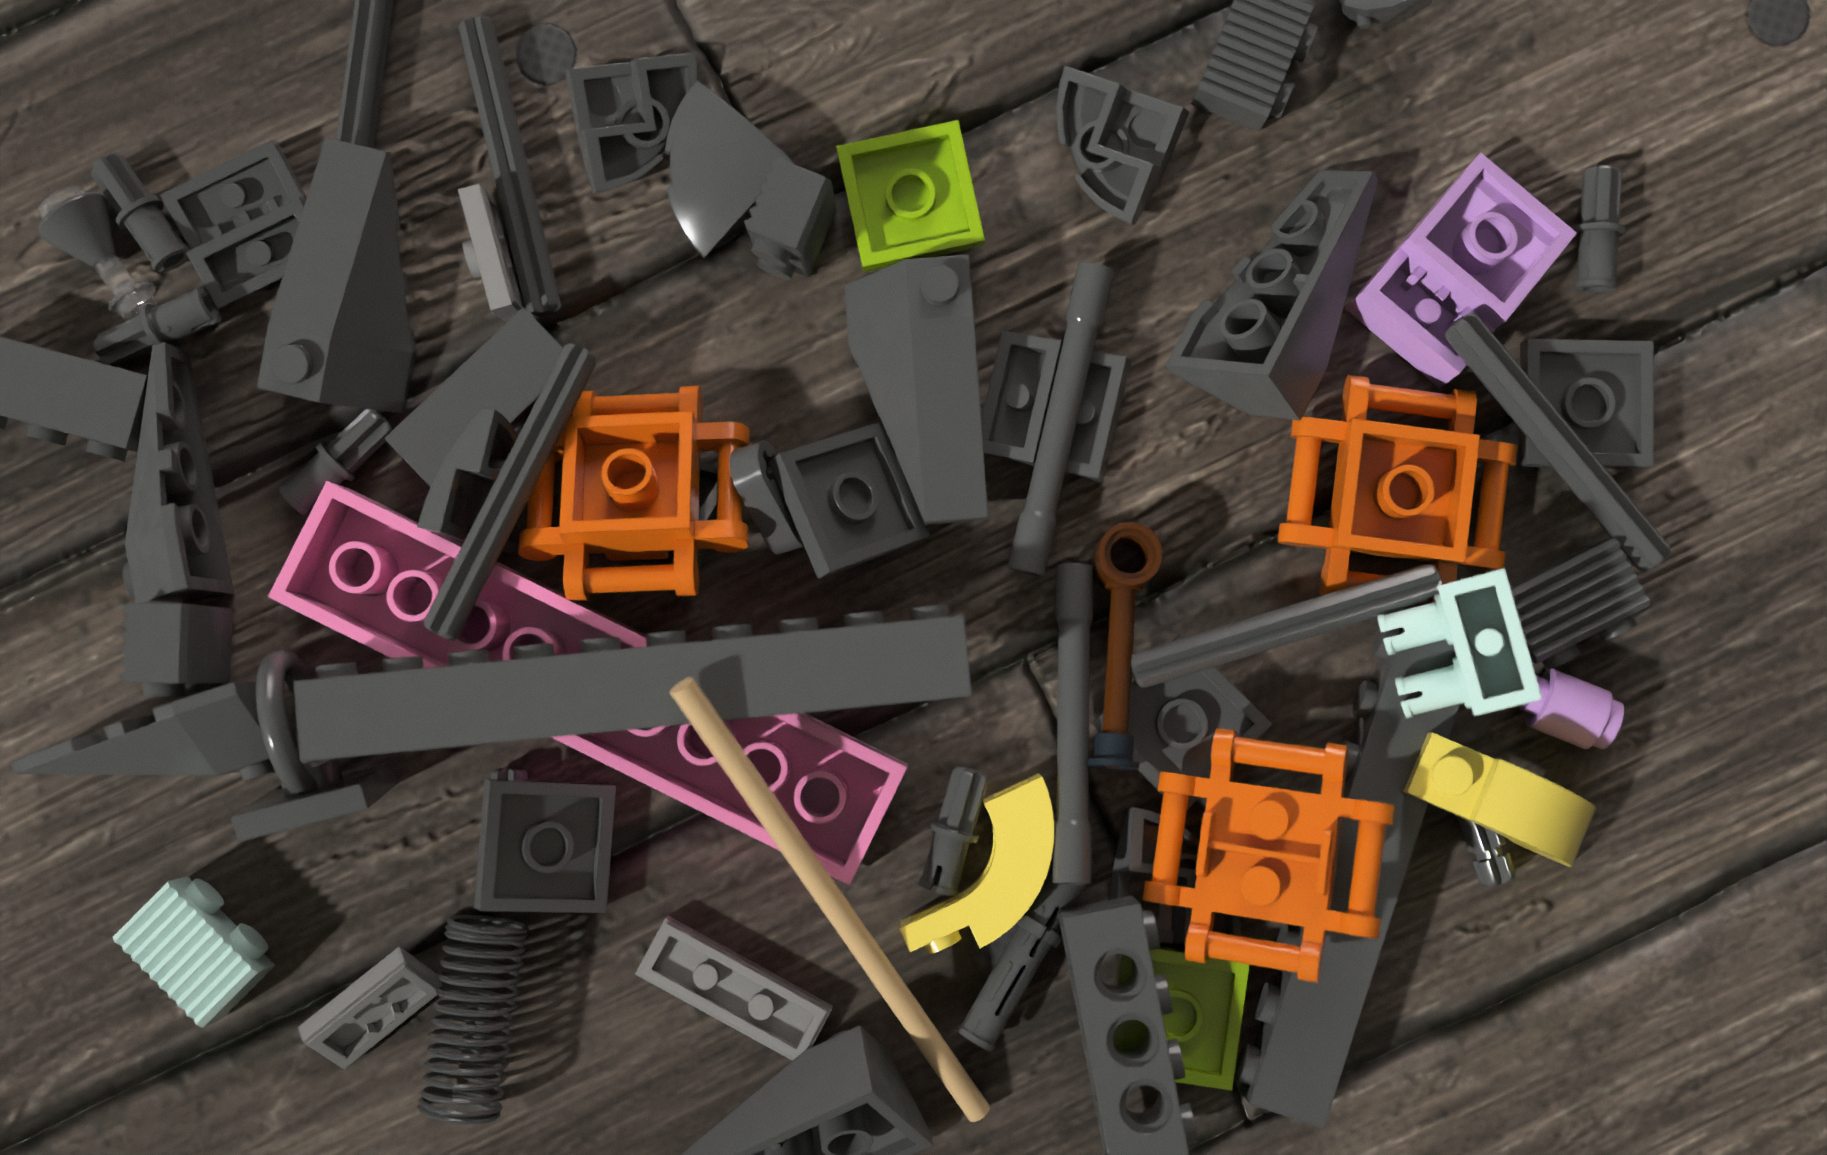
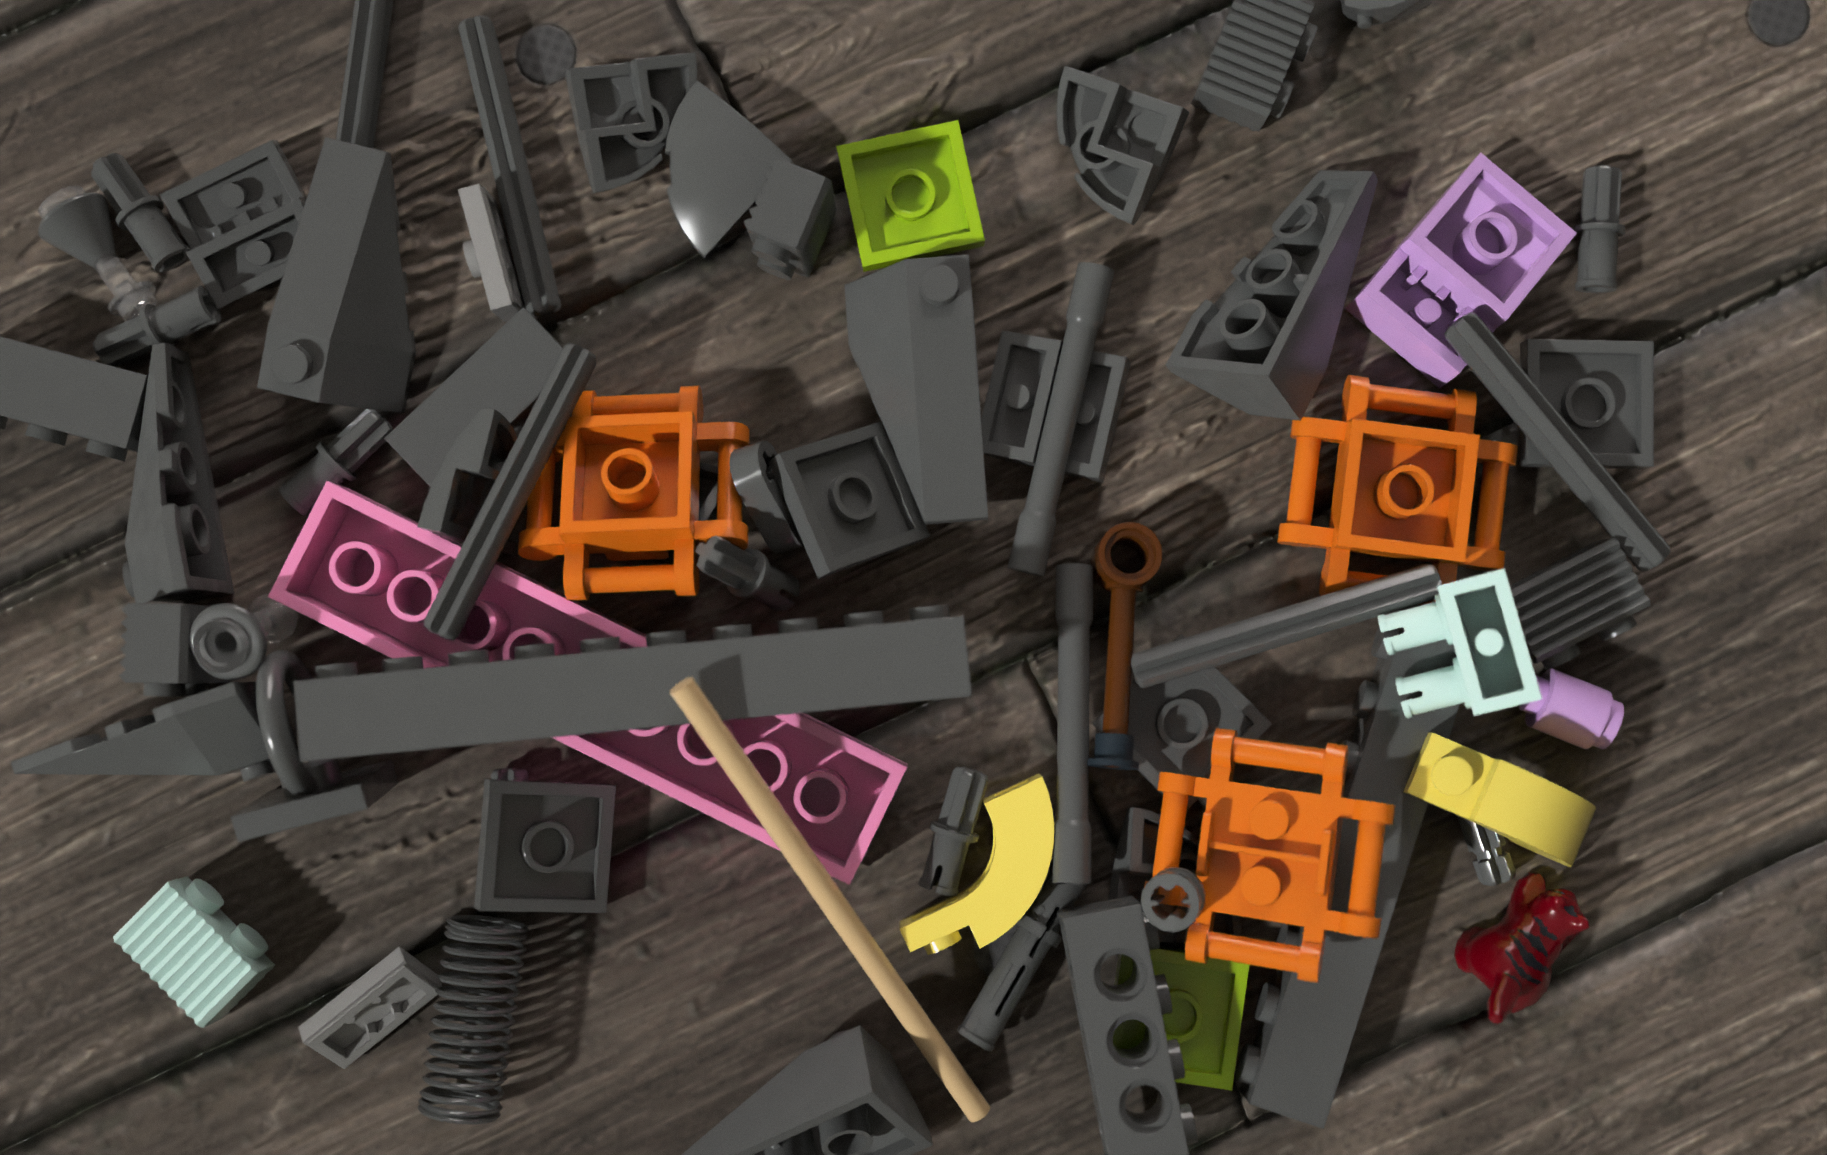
(234, 640): none -> clear piece
(733, 989): light grey tile -> none
(746, 573): none -> dark grey axle
(1178, 919): none -> dark grey bush
(1520, 950): none -> dark red animal

